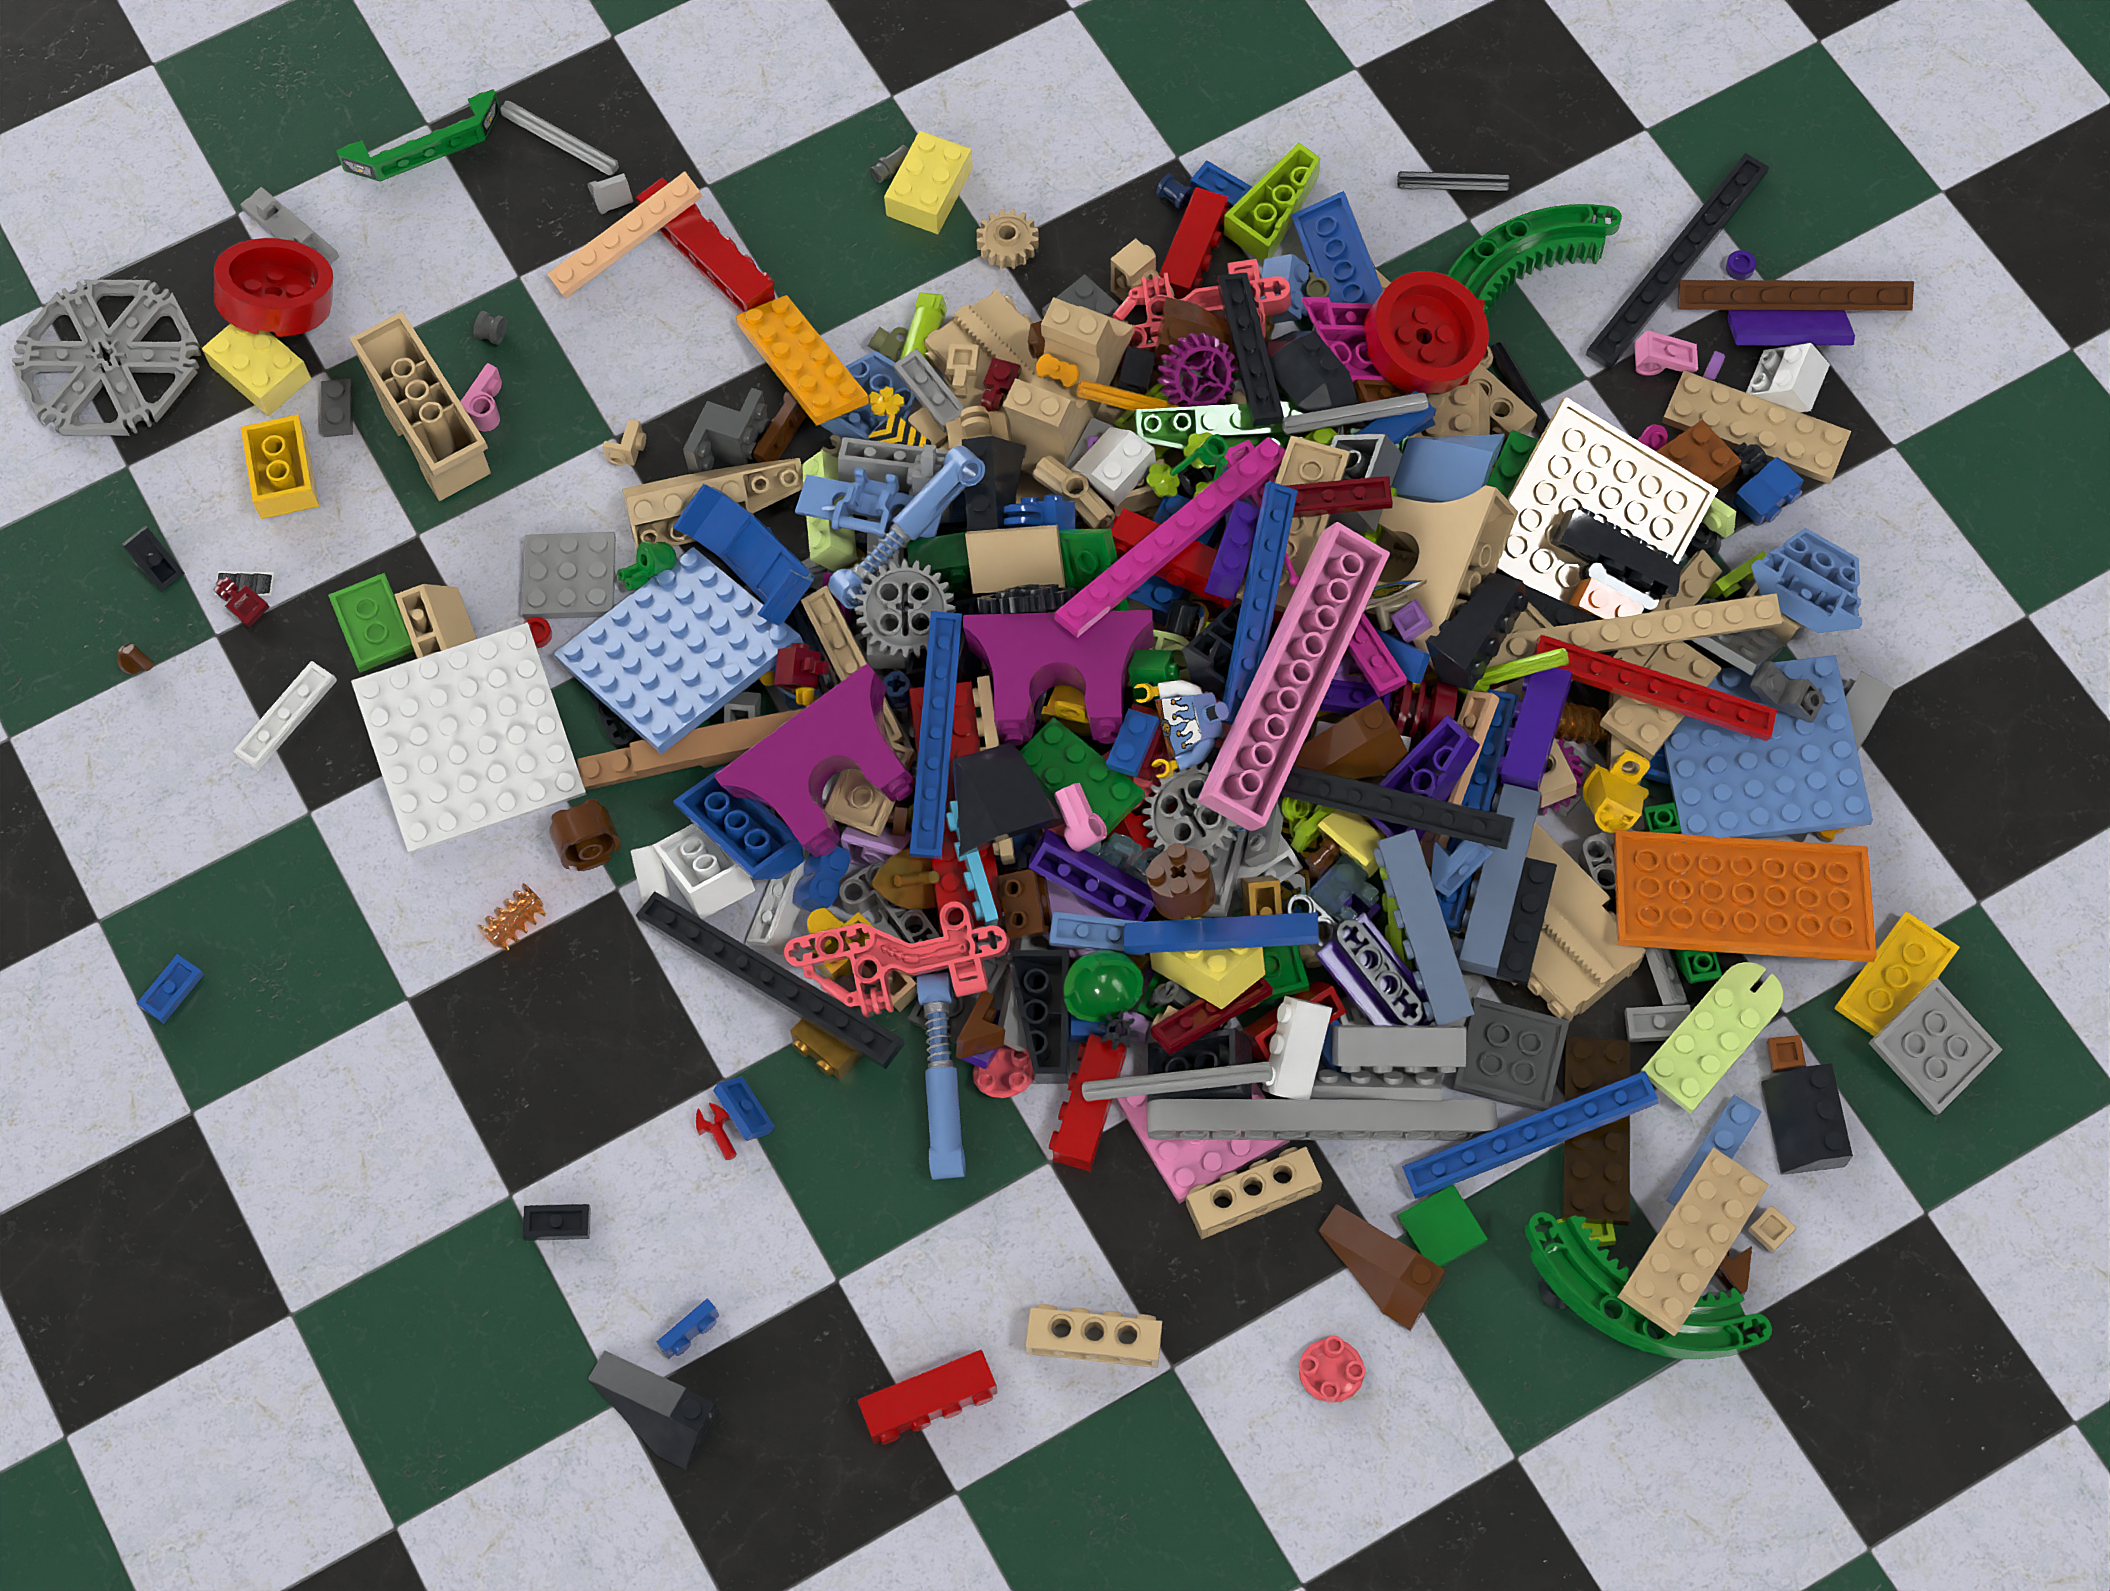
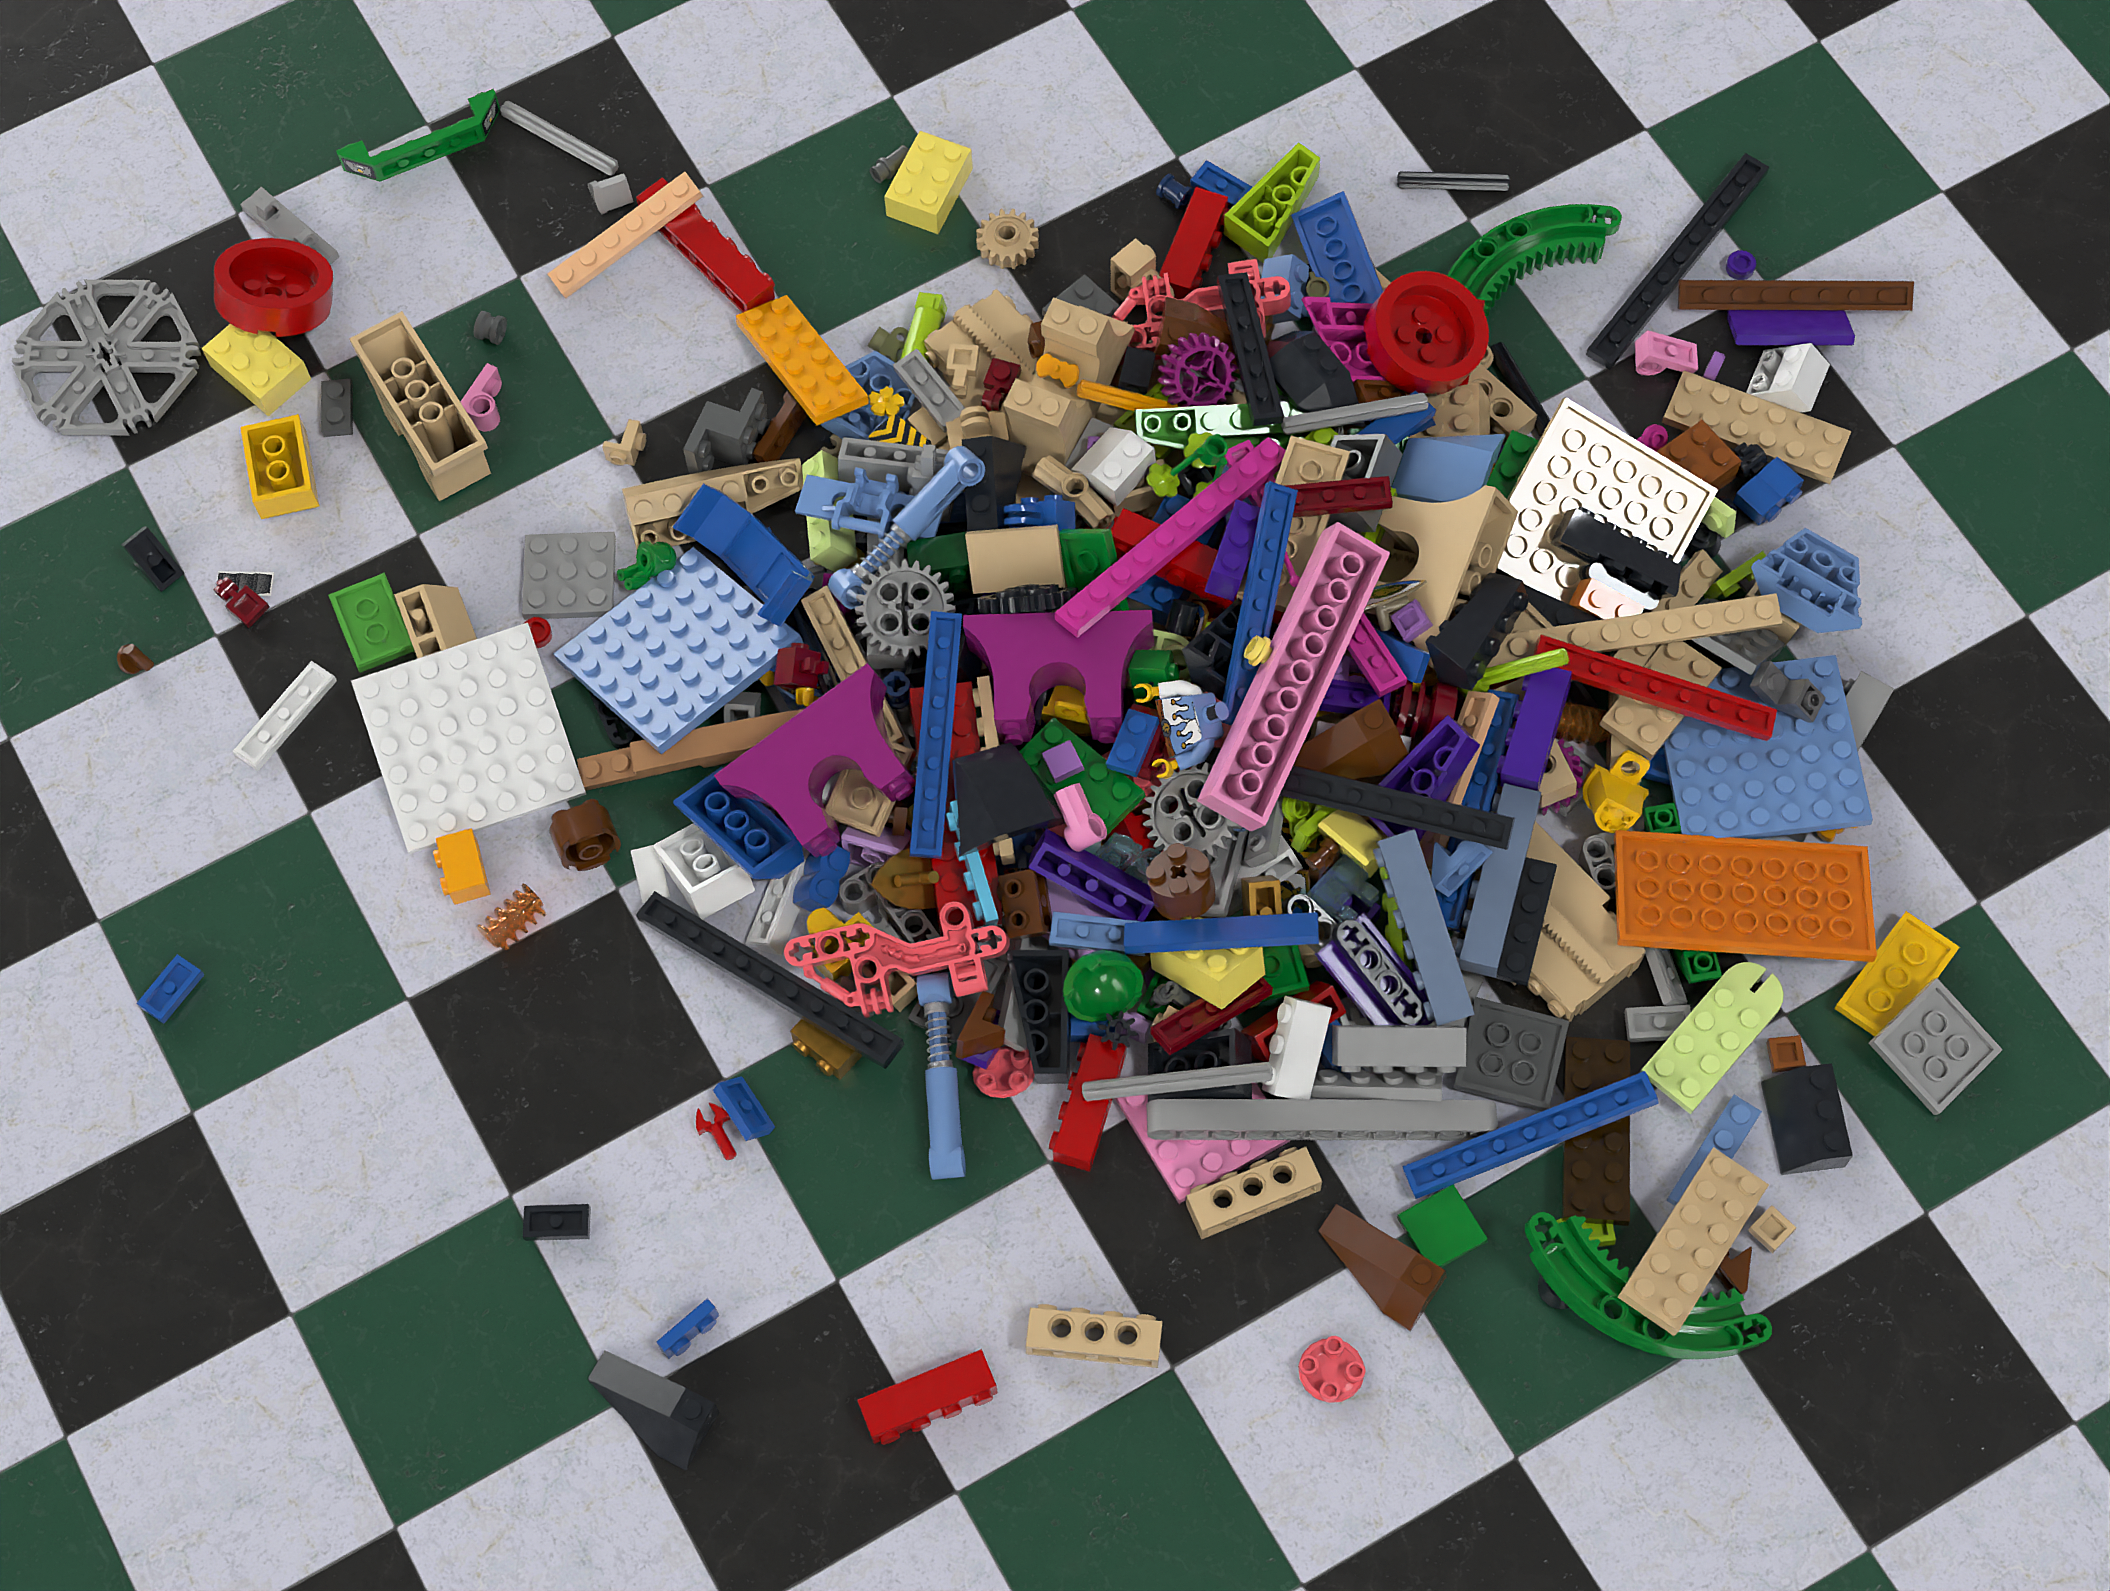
(462, 866): none -> light orange brick
(1063, 761): none -> medium lavender tile
(1258, 650): none -> light yellow plate

